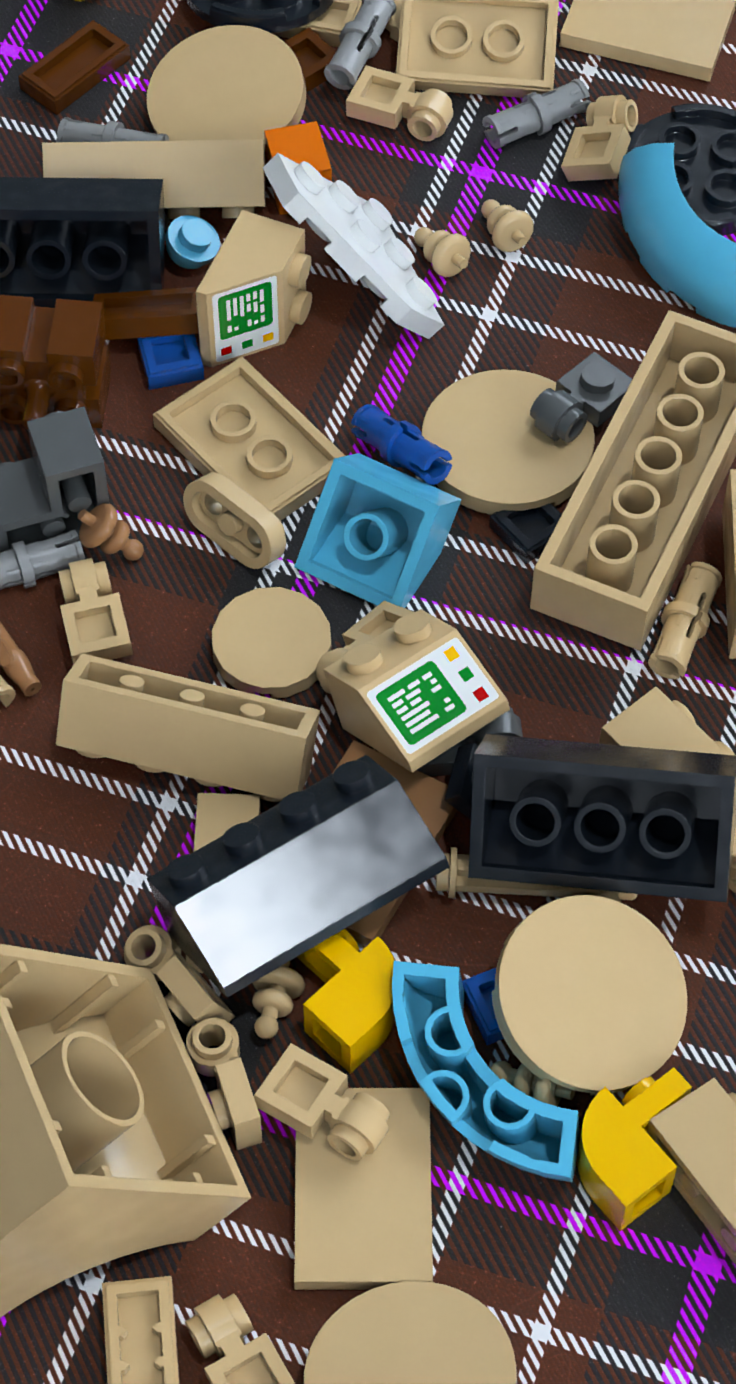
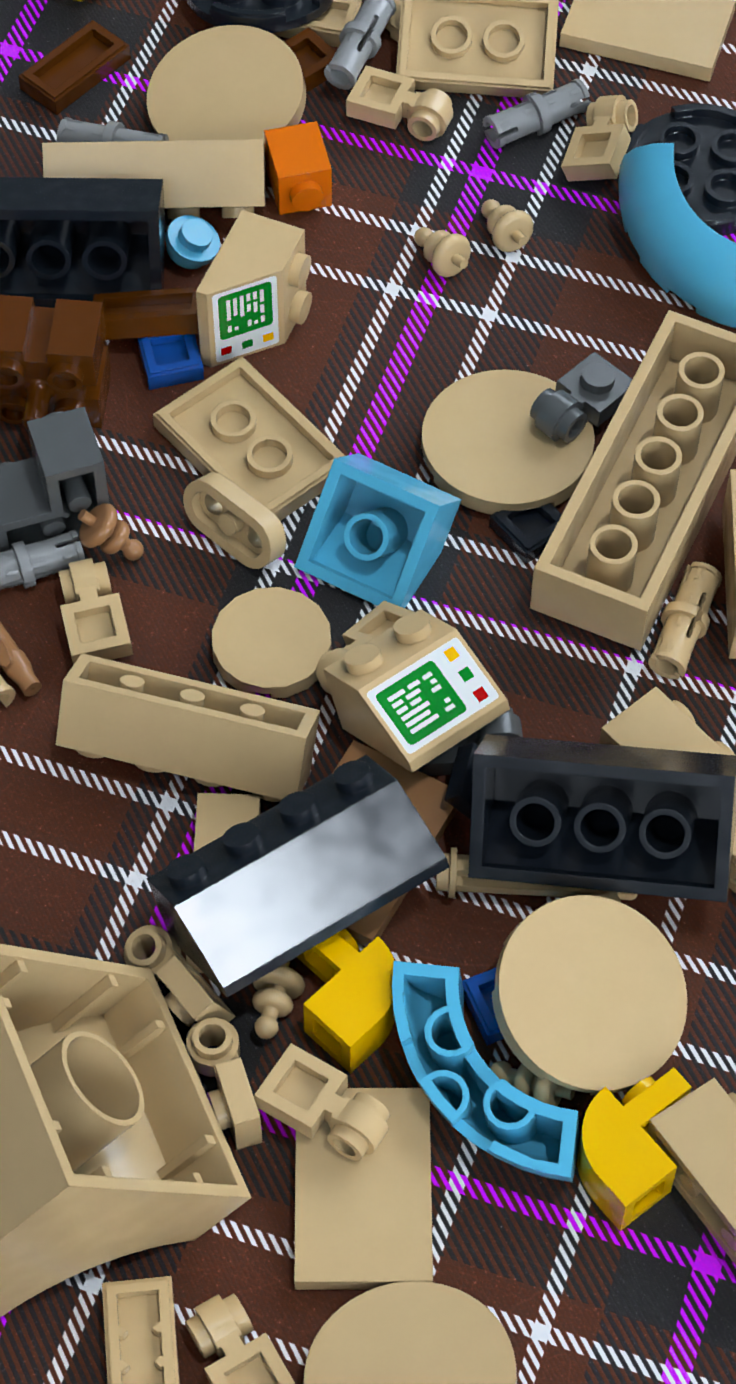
(357, 240): white plate -> none
(401, 444): blue pin -> none

